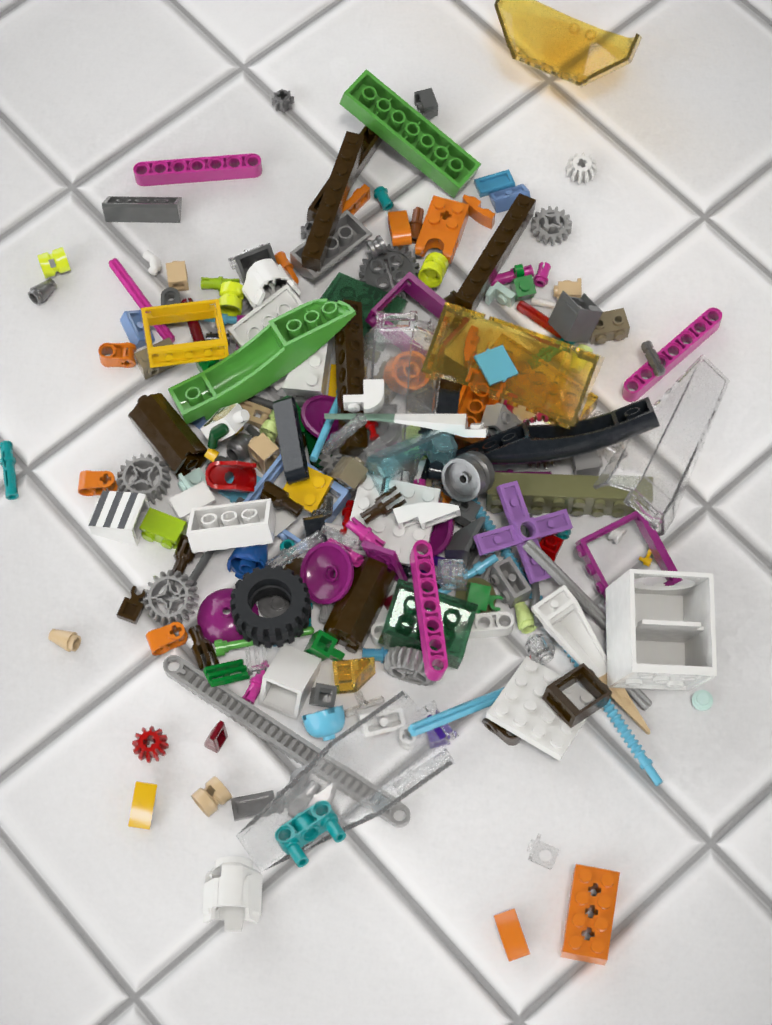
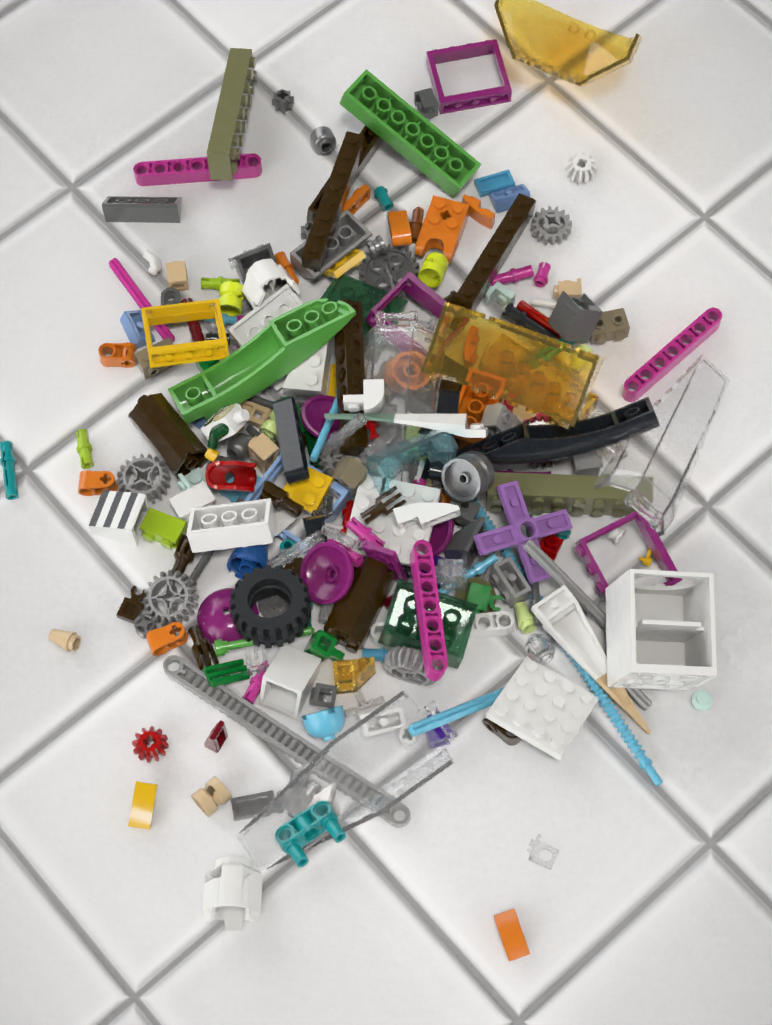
(41, 292): flat silver cone -> none
(60, 261): neon yellow wheel -> none
(84, 448): none -> lime pin
(144, 621): none -> flat silver wheel
(231, 114): none -> olive brick
(323, 140): none -> flat silver head
(349, 261): none -> yellow plate
(470, 99): none -> magenta window
(496, 365): medium azure piece -> none
(521, 319): none -> black pin
(522, 285): green brick -> none
(564, 707): dark brown window -> none
(578, 923): orange brick -> none
(653, 358): flat silver axle -> none

